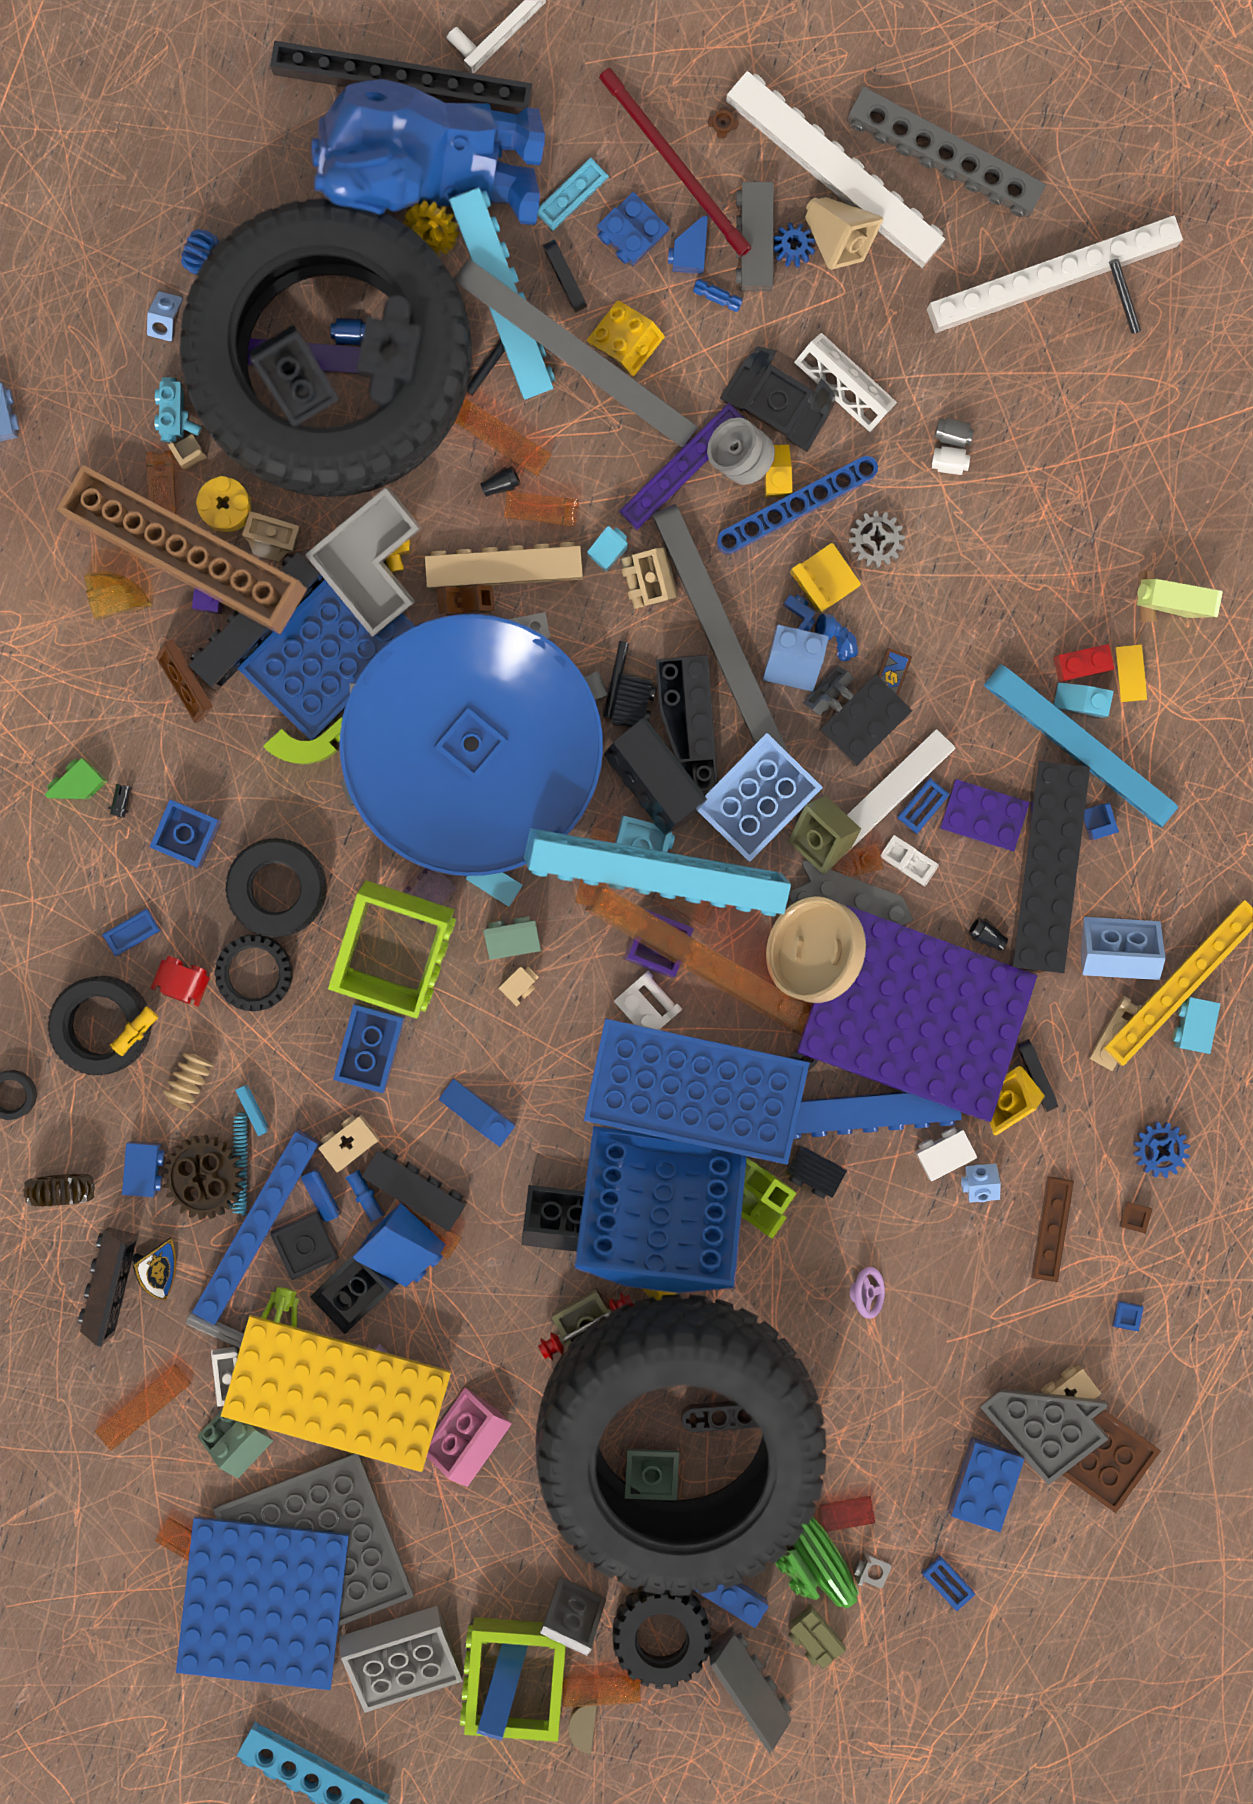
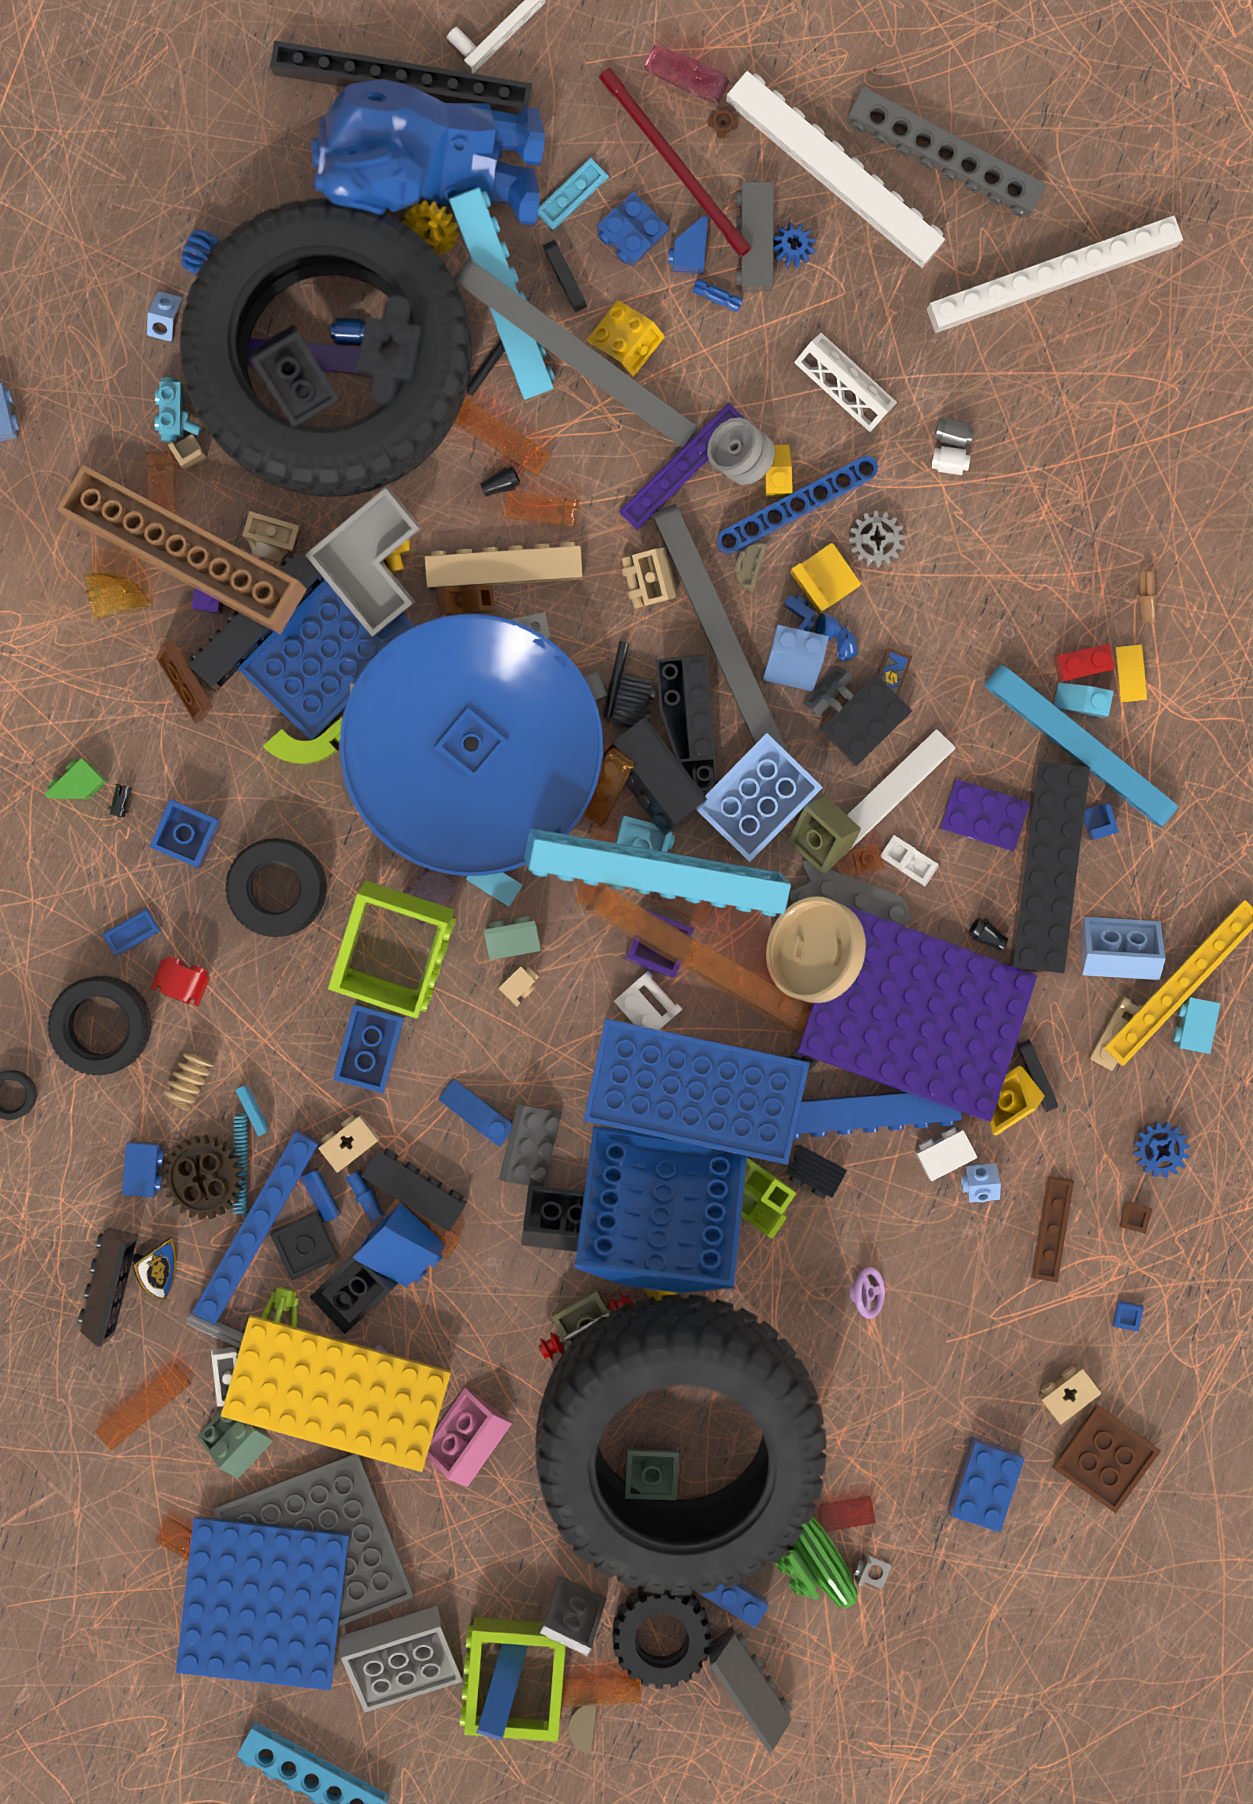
(59, 1190): dark brown gear -> none
(134, 1031): yellow pin -> none
(209, 504): yellow brick -> none
(222, 973): black tyre -> none
(530, 1145): none -> dark grey plate
(608, 548): medium azure slope -> none
(609, 785): none -> clear orange plate
(687, 74): none -> clear pink slope
(730, 1422): black beam -> none
(749, 565): none -> dark tan tile
(779, 398): black piece -> none
(816, 1637): olive brick -> none
(841, 231): tan slope -> none
(909, 822): blue tile -> none
(933, 1566): blue tile -> none
(1047, 1428): dark grey wing -> none
(1125, 296): black bar -> none
(1179, 598): yellowish green slope -> none

